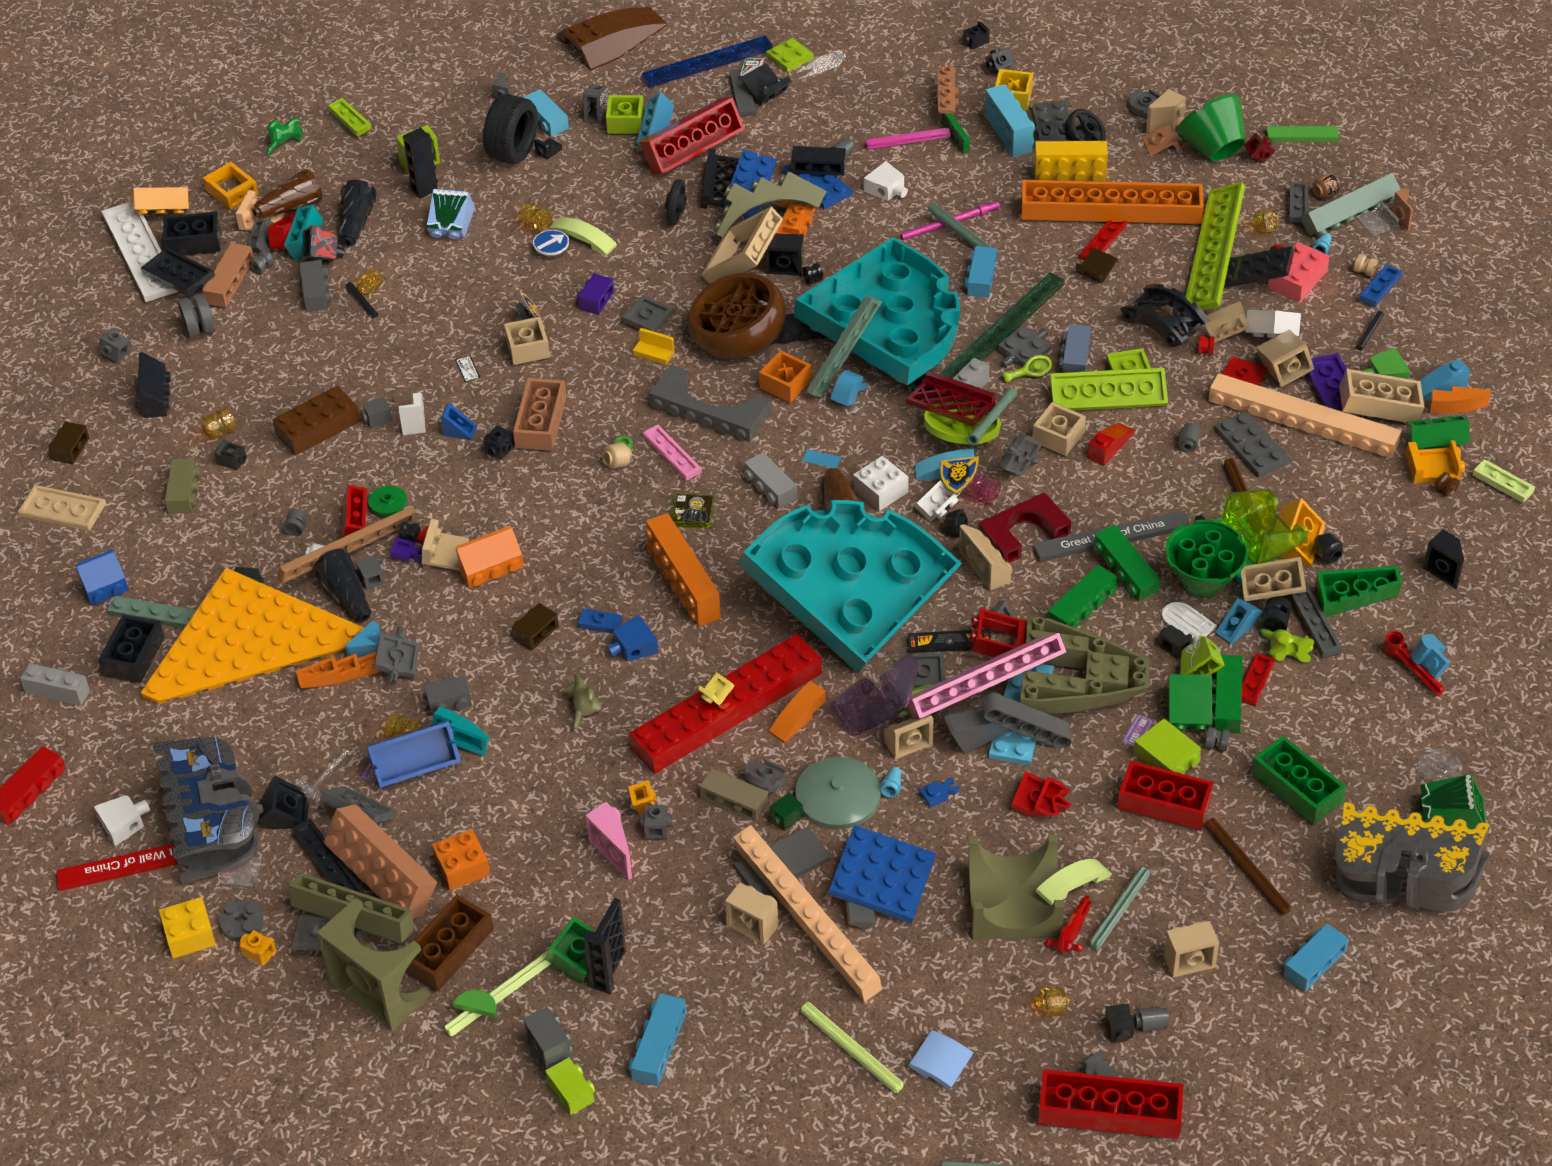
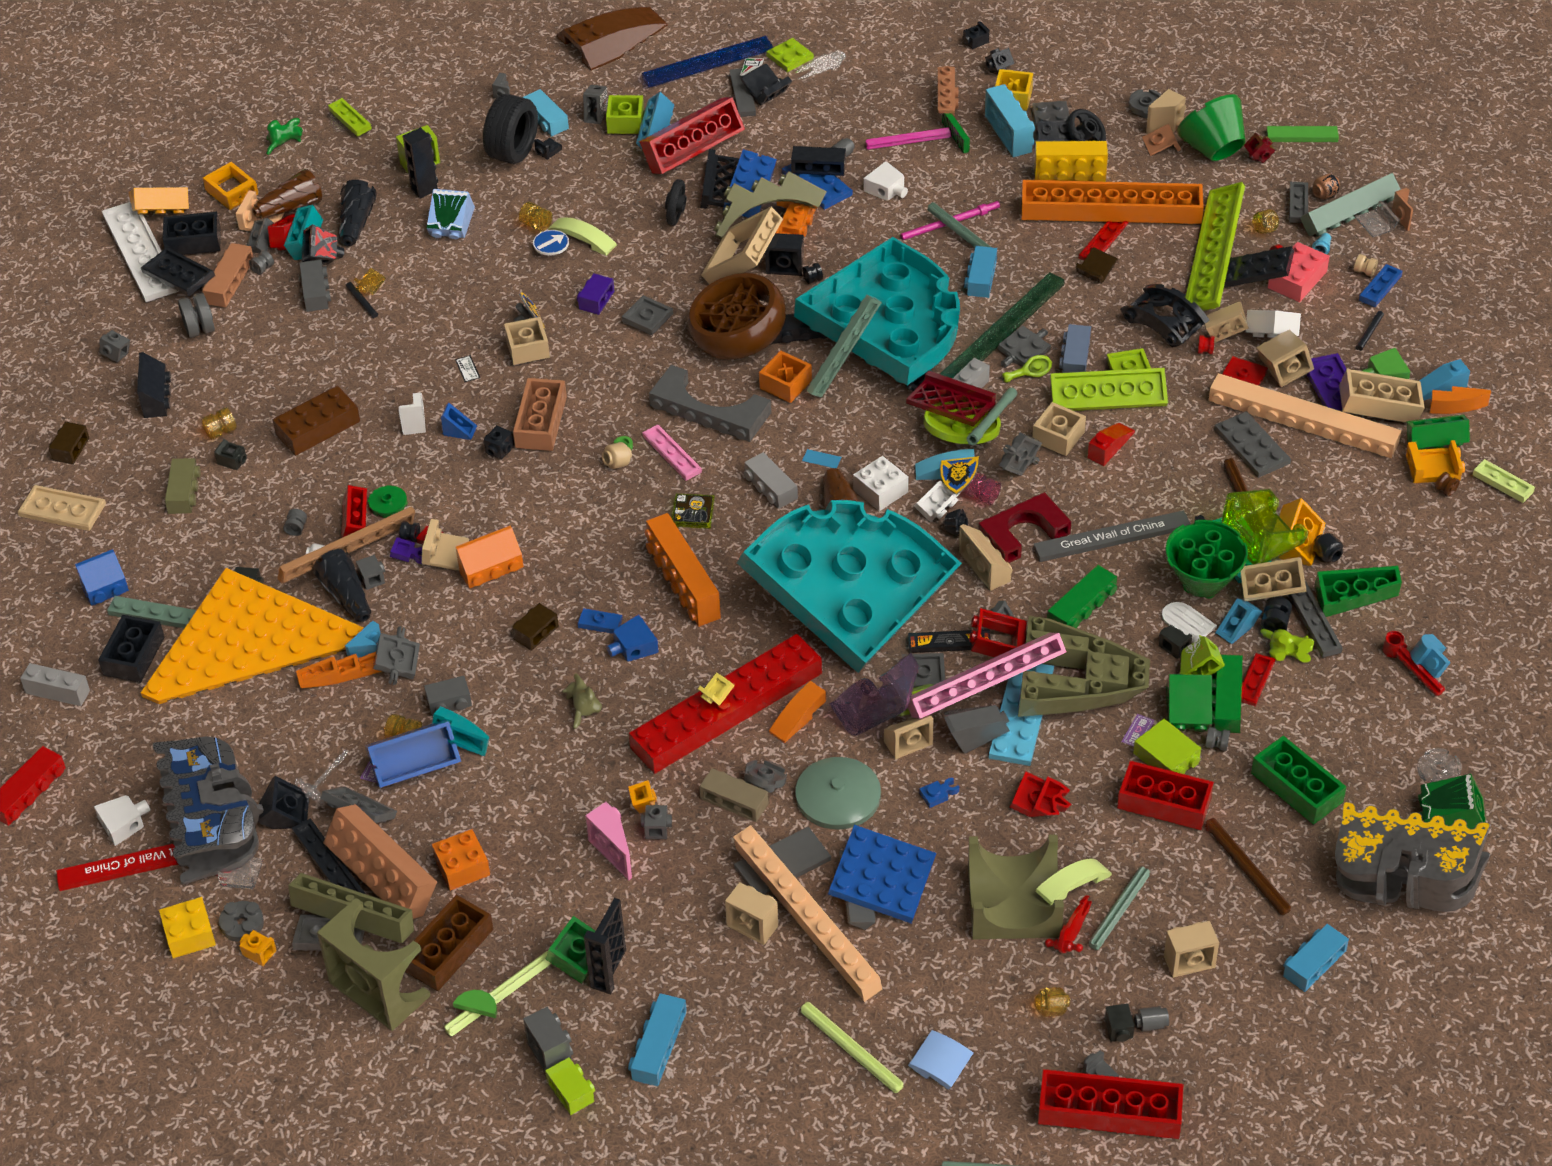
(377, 412): dark grey brick -> none
(654, 346): yellow panel -> none
(786, 812): dark green brick -> none
(847, 388): dark azure brick -> none
(891, 783): medium azure cone -> none
(1026, 720): dark grey beam -> none
(1126, 563): green brick -> none
(1189, 437): dark grey brick -> none
(1445, 558): black slope -> none

